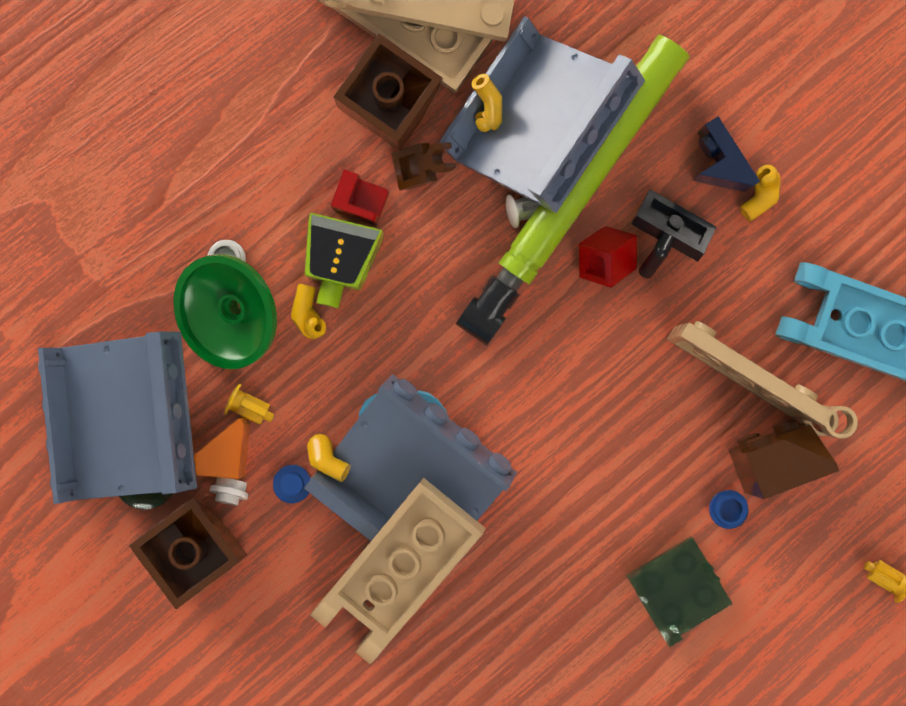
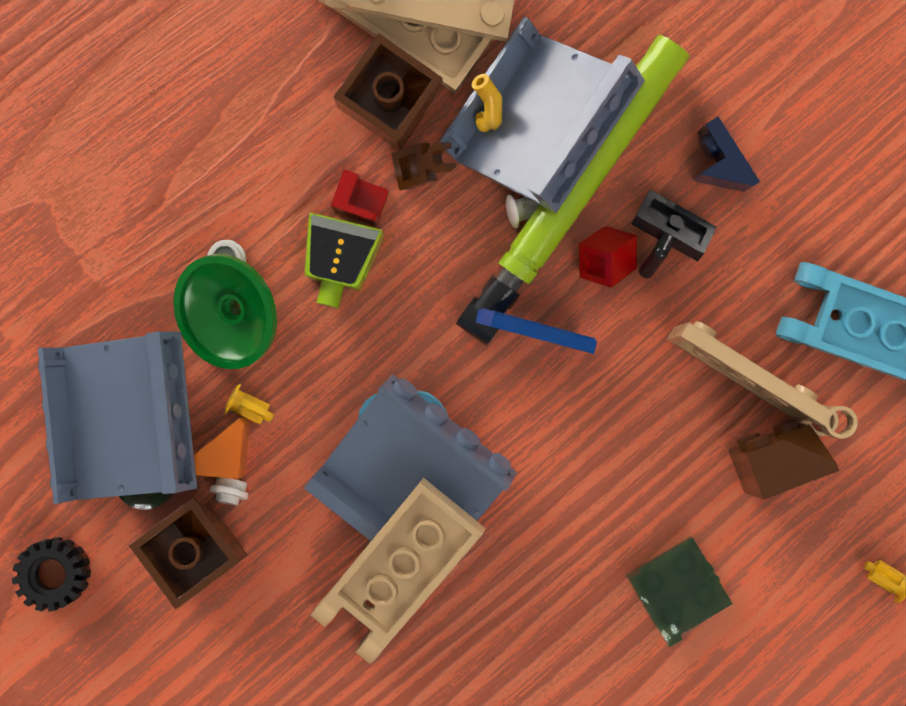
(29, 580): none -> black tyre
(290, 483): blue plate -> none
(304, 315): yellow arm -> none
(322, 458): yellow arm -> none
(536, 330): none -> blue tile
(728, 509): blue plate -> none
(765, 195): yellow arm -> none

